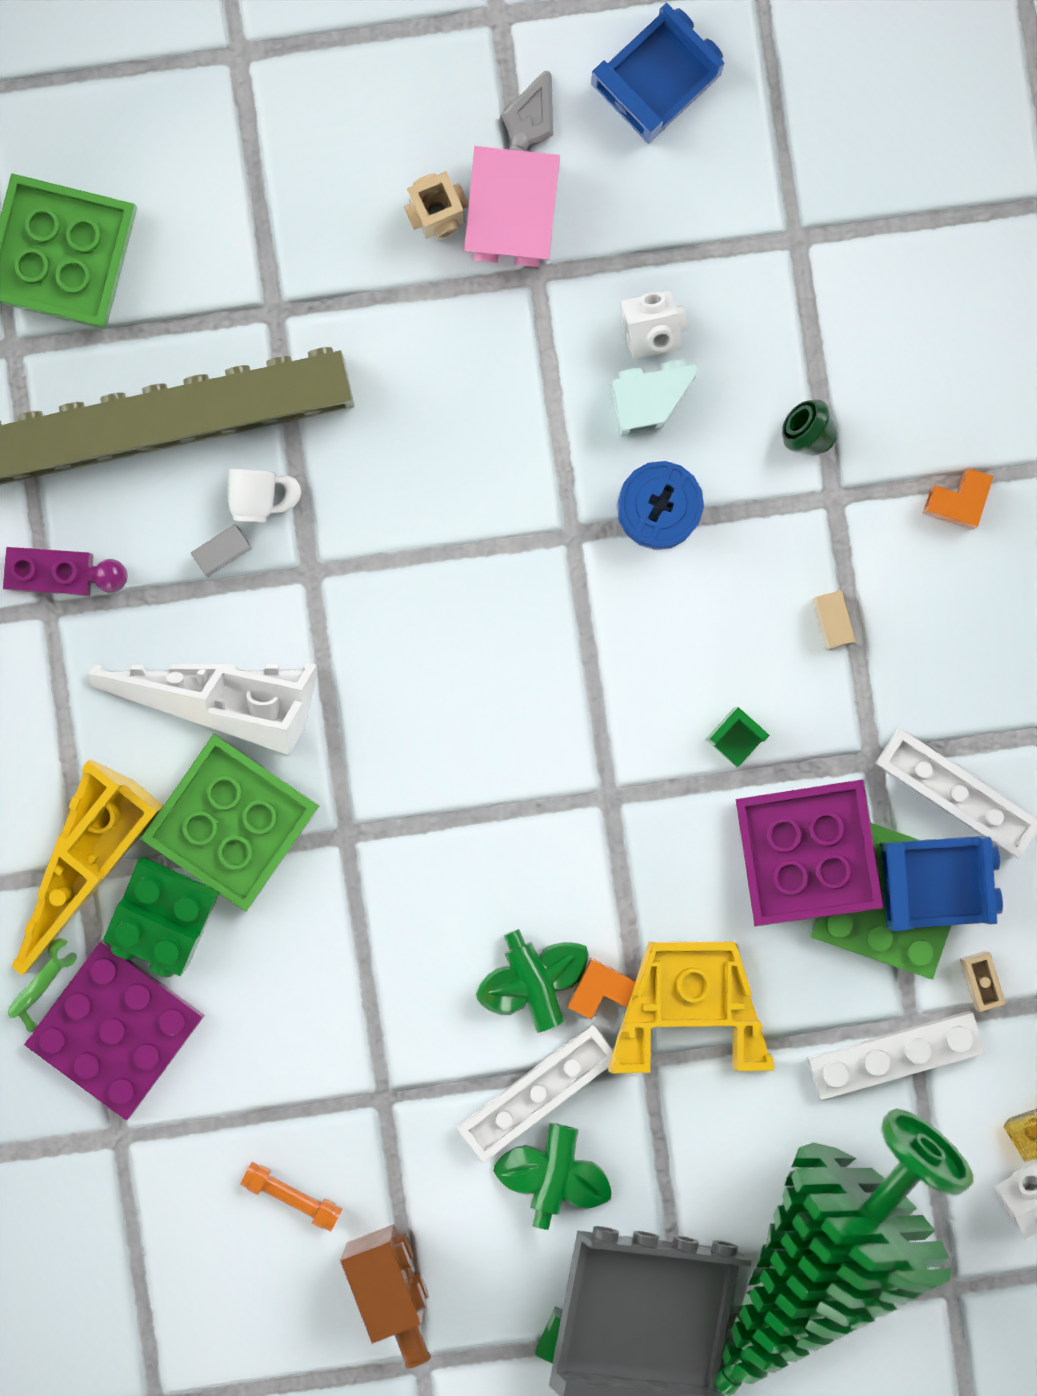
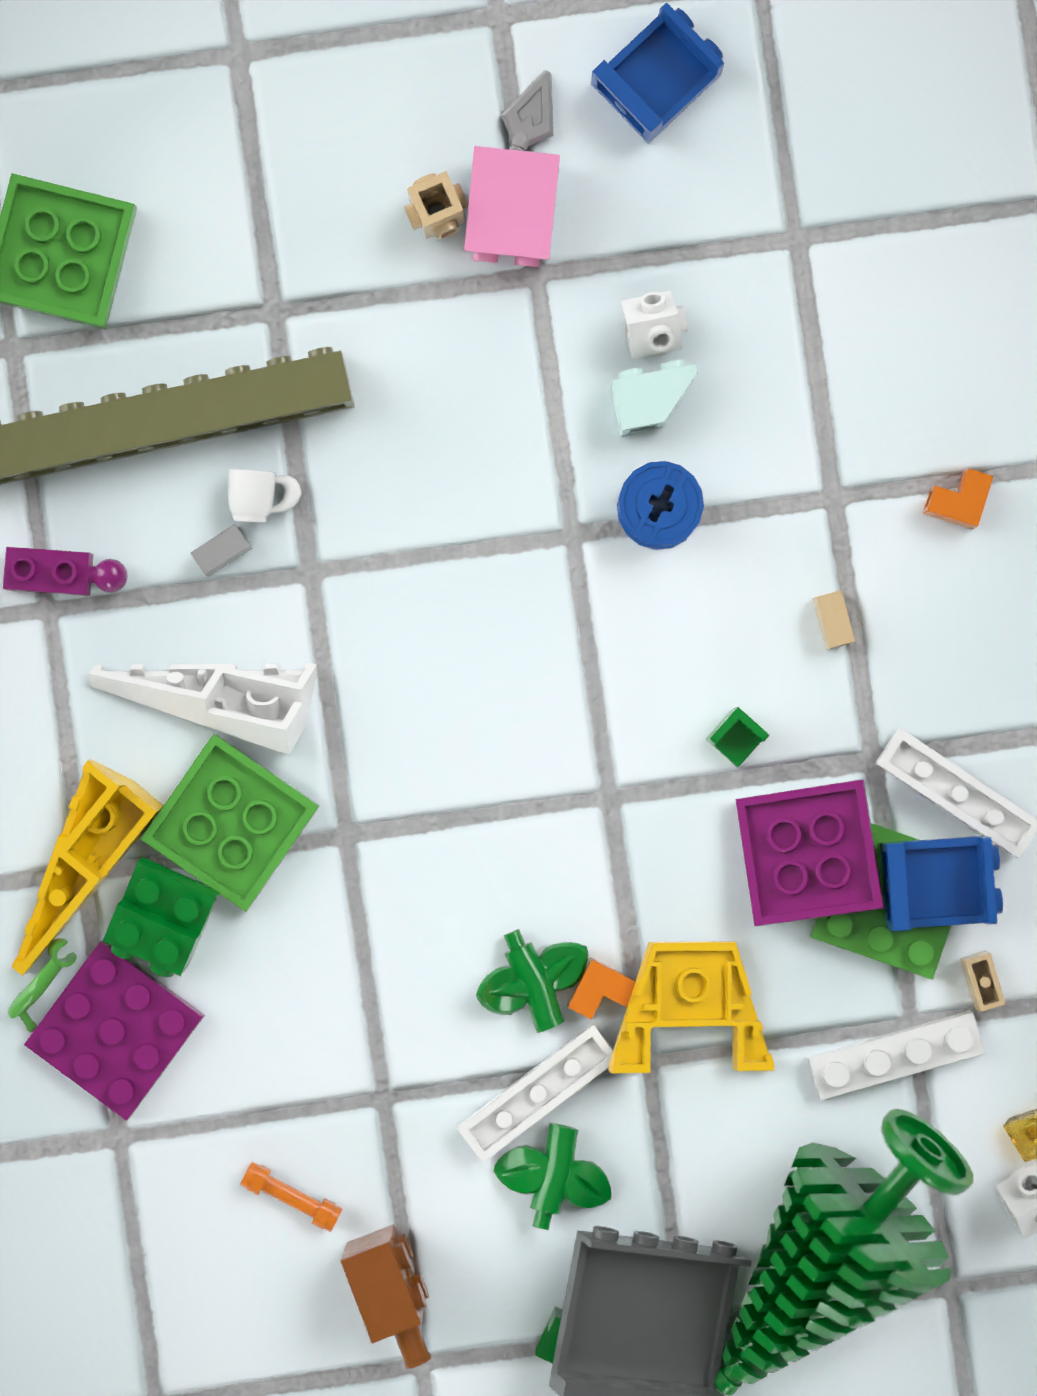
(810, 428): dark green cone -> none

